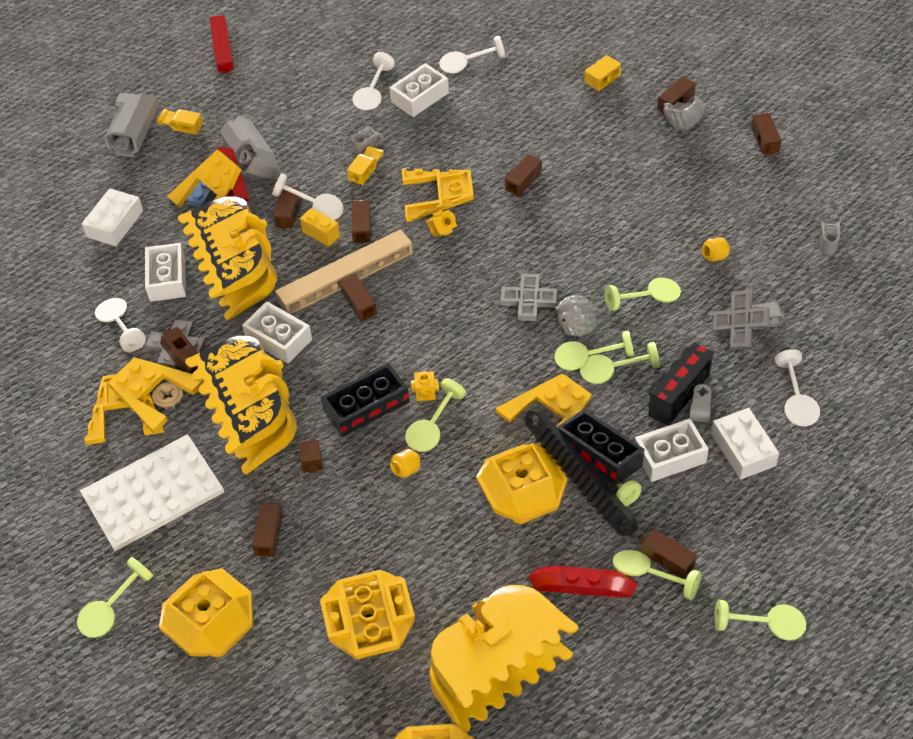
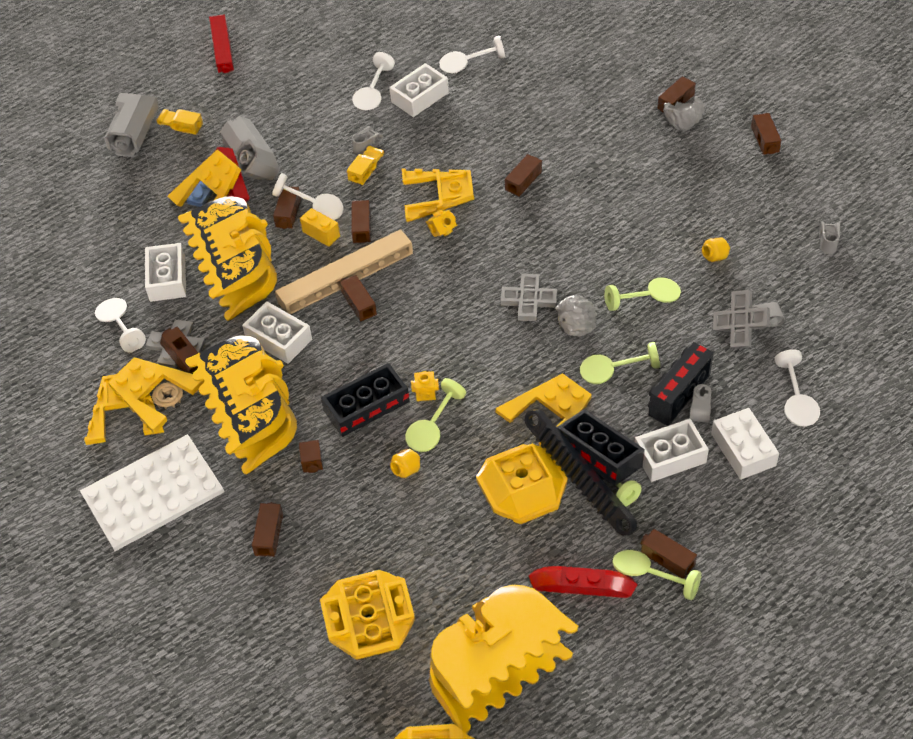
(99, 616): yellowish green piece -> none
(112, 217): white brick -> none
(212, 630): yellow piece -> none
(575, 355): yellowish green piece -> none
(602, 73): yellow brick -> none
(782, 620): yellowish green piece -> none

